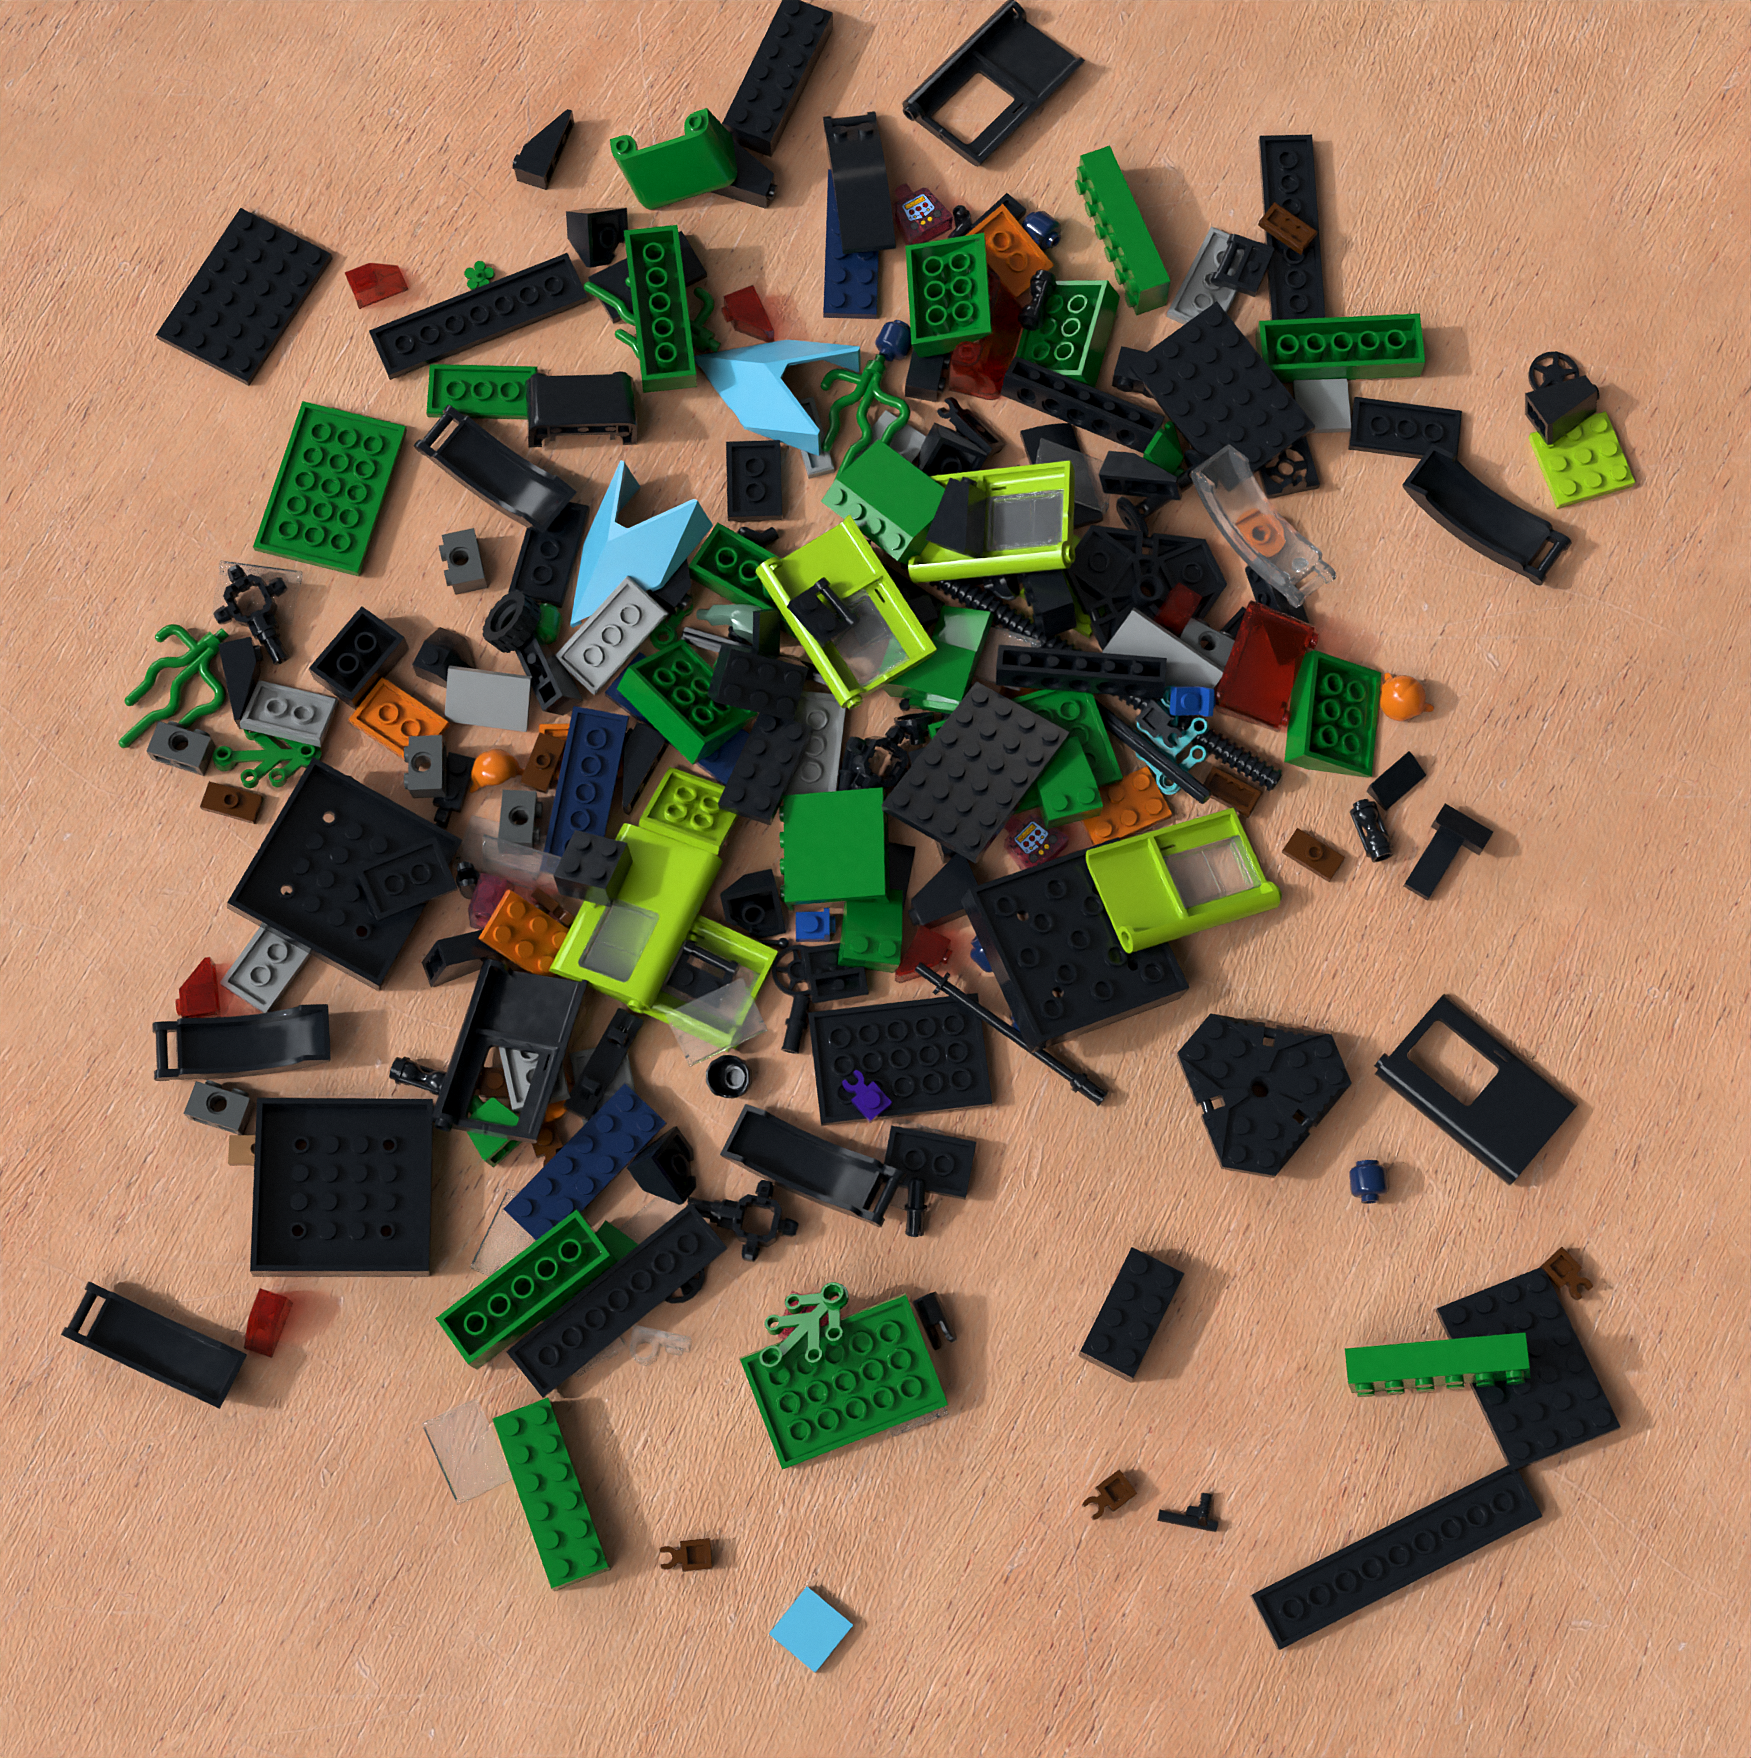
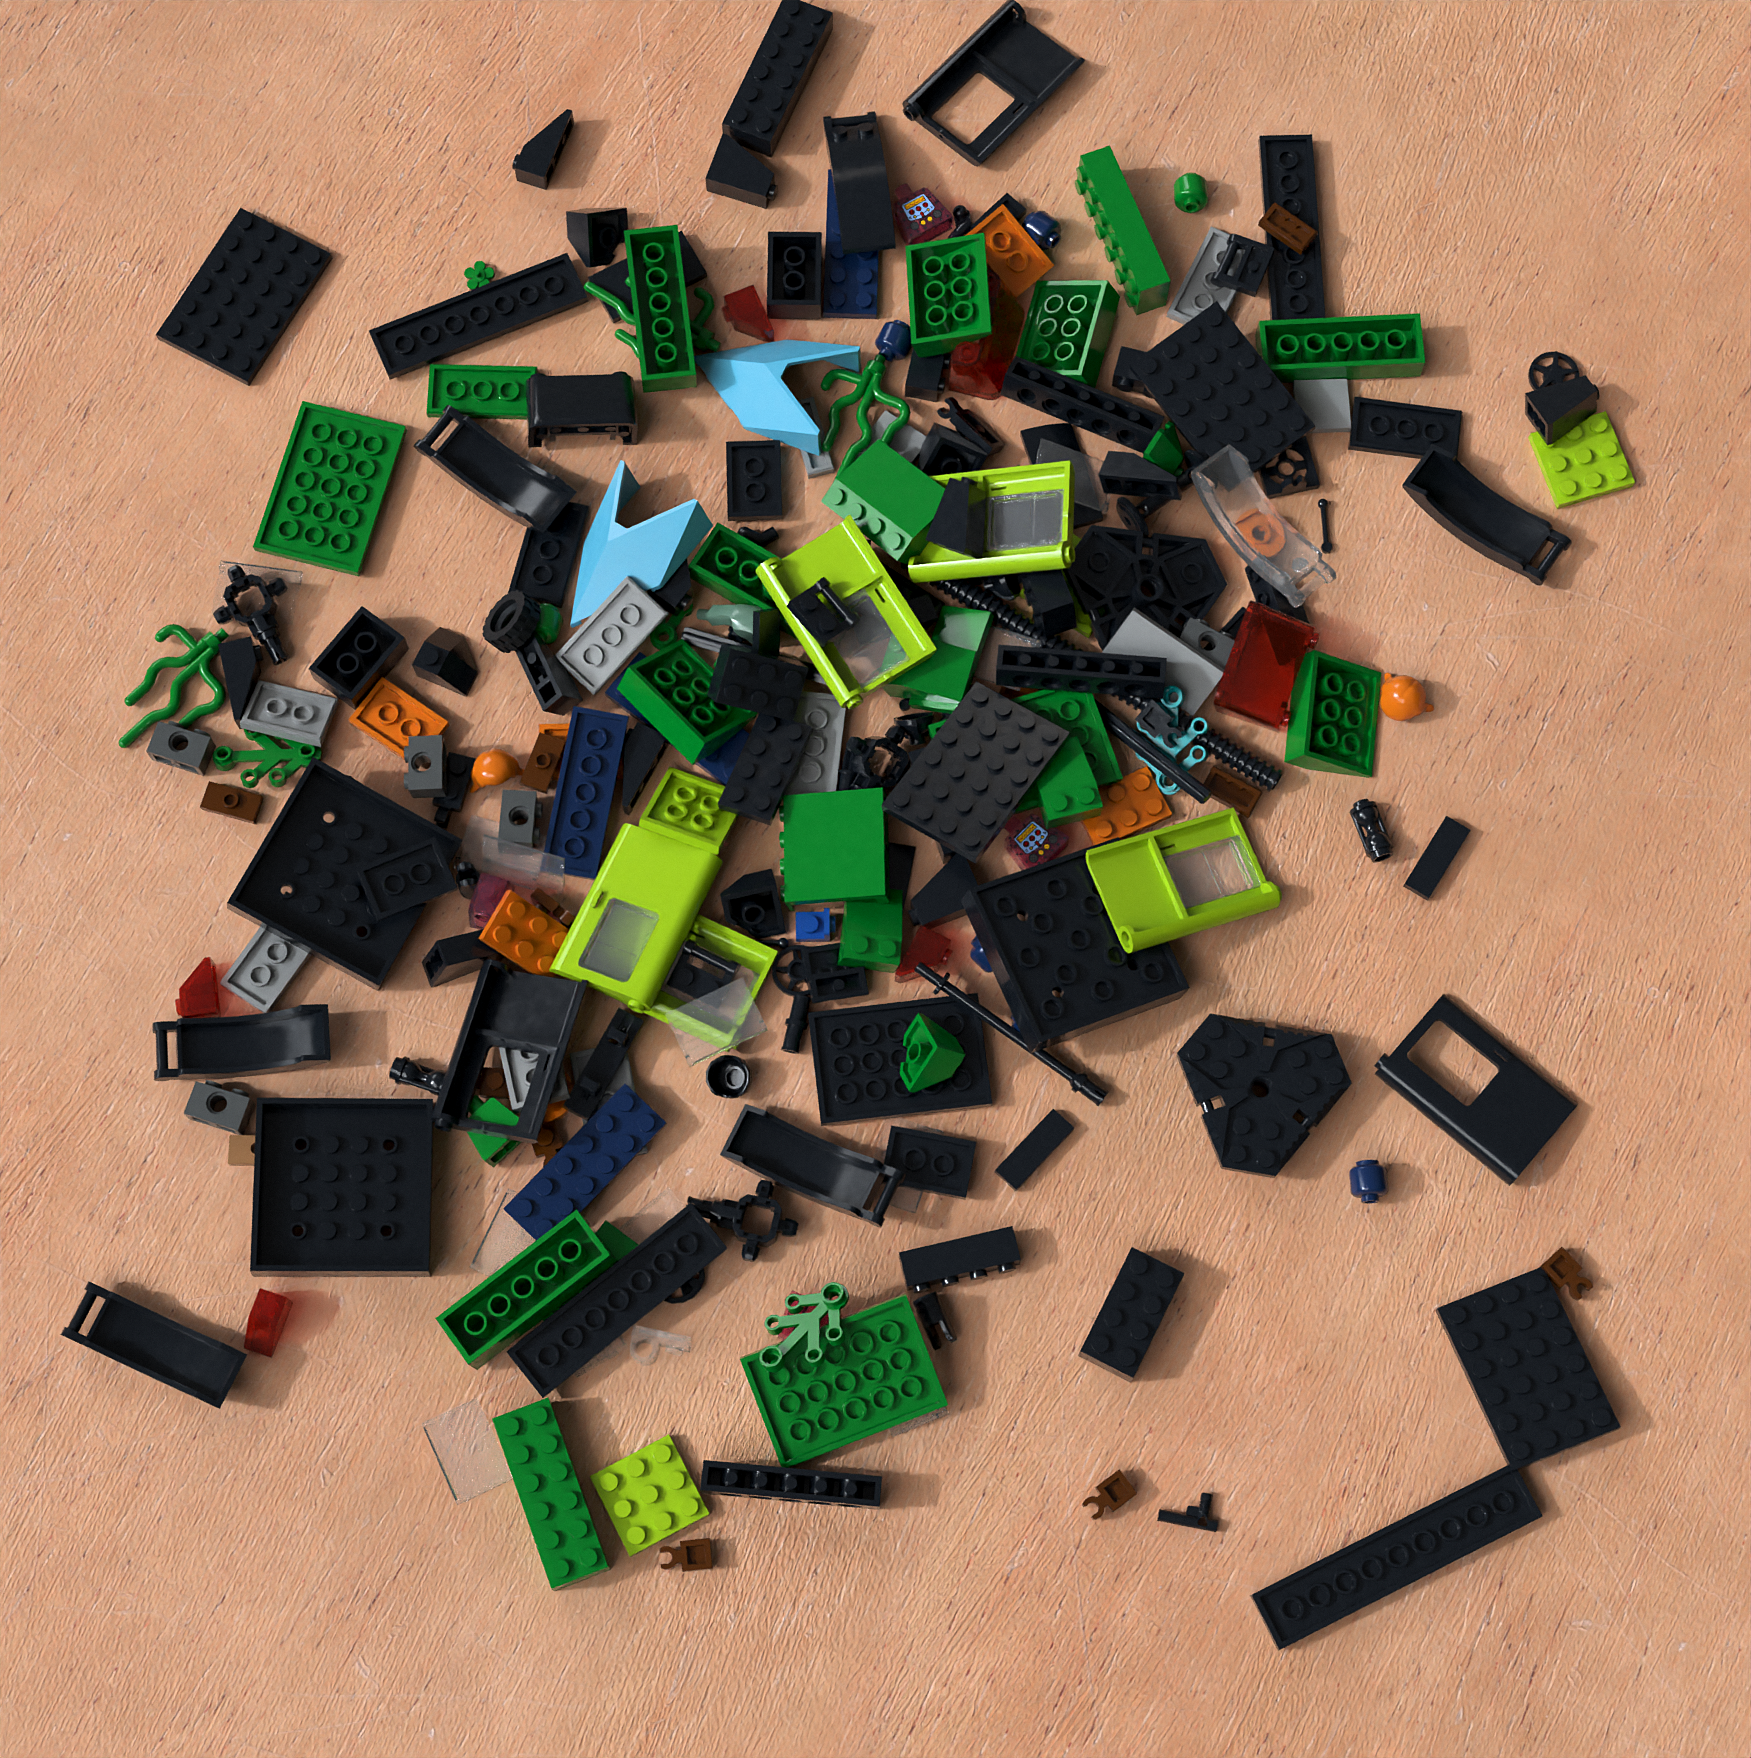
(375, 283): clear red slope -> none
(463, 546): dark grey brick -> none
(488, 698): light grey tile -> none
(593, 868): black brick -> none
(649, 1495): none -> lime plate
(665, 1168): black slope -> none
(681, 166): green windscreen -> none
(791, 1484): none -> black brick
(794, 275): none -> black brick
(811, 1629): medium azure tile -> none
(868, 1099): dark purple plate -> none
(915, 1207): black axle -> none
(931, 1054): none -> green slope
(959, 1259): none -> black brick
(1034, 1150): none -> black tile
(1041, 289): black piece -> none
(1177, 609): clear red slope -> none
(1191, 191): none -> green head
(1192, 700): blue bracket -> none
(1313, 855): reddish brown plate -> none
(1326, 546): none -> black hinge
(1396, 781): black slope -> none
(1438, 1364): green brick -> none
(1462, 829): black slope -> none

